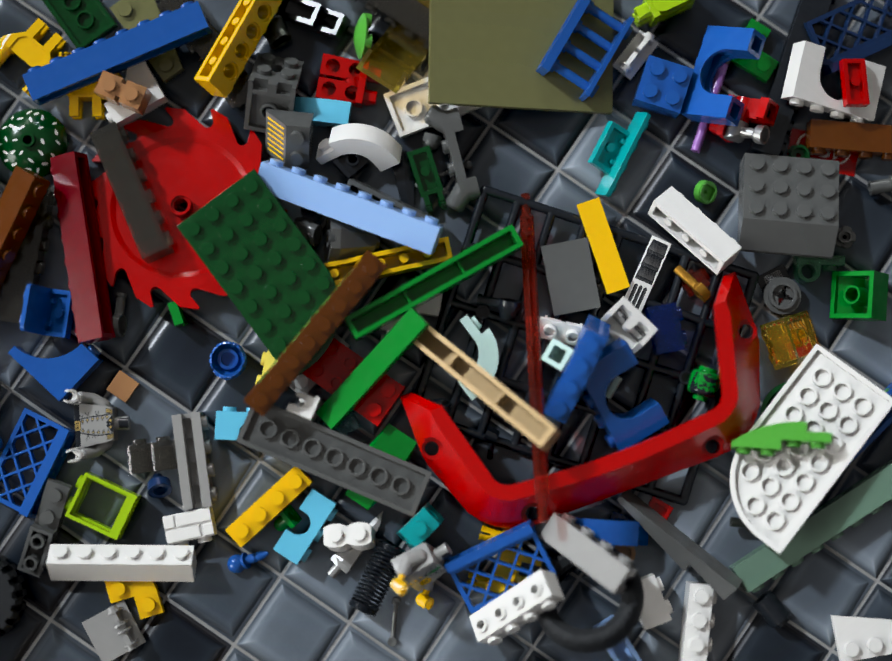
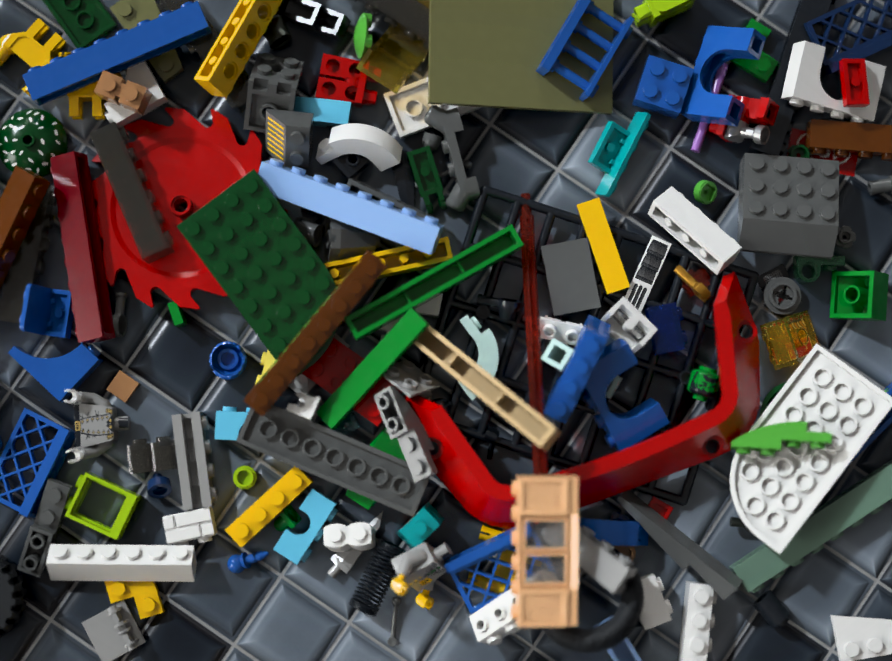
(244, 477): none -> lime plate
(409, 431): none -> dark grey slope
(411, 379): none -> light grey hinge
(545, 550): none -> light nougat window
(635, 54): white hinge -> none

